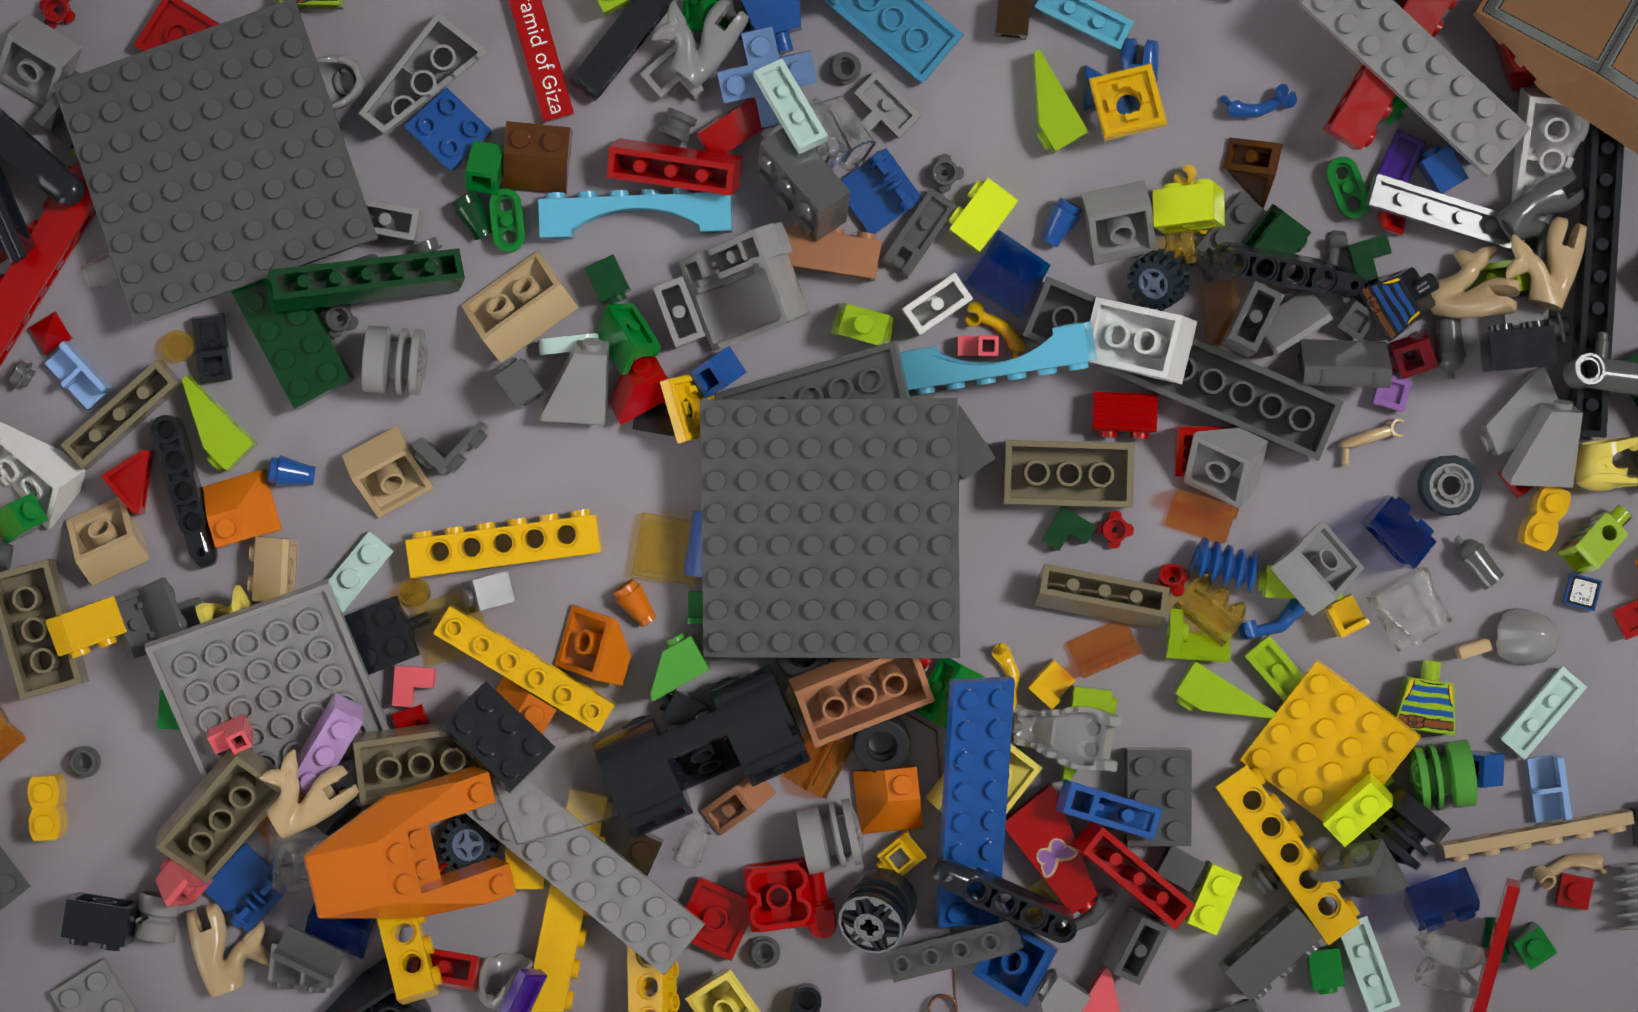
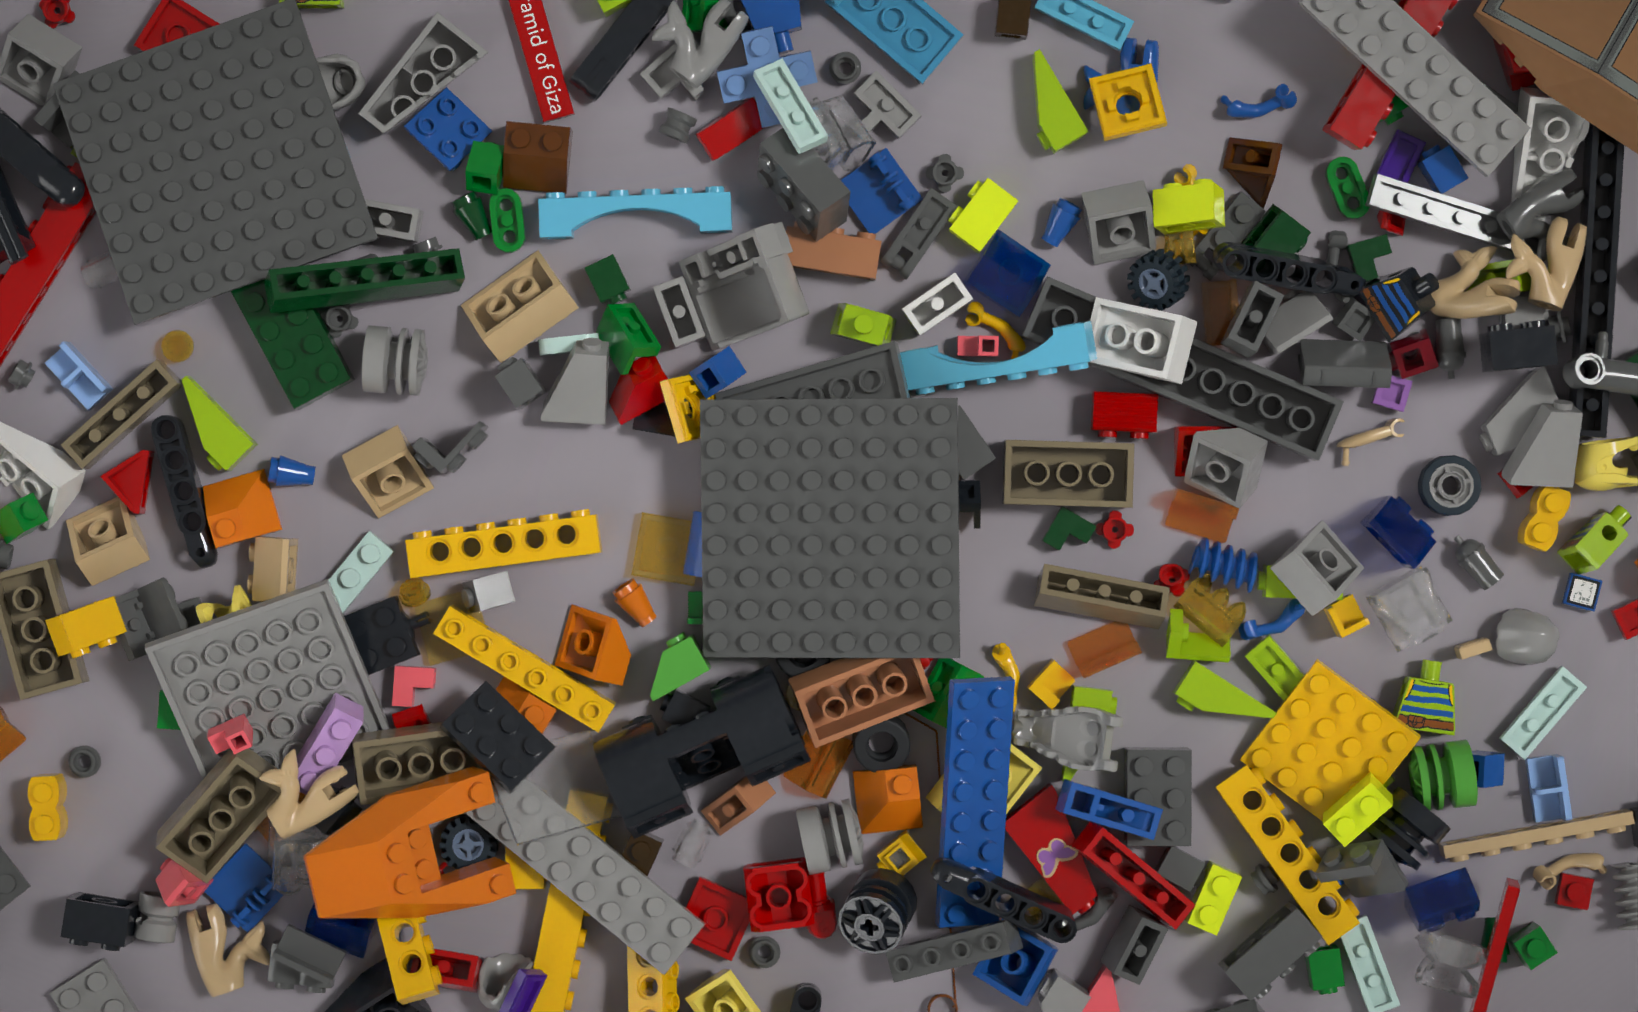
(50, 333): red slope -> none
(212, 348): black slope -> none
(674, 166): red brick -> none
(970, 499): none -> black panel

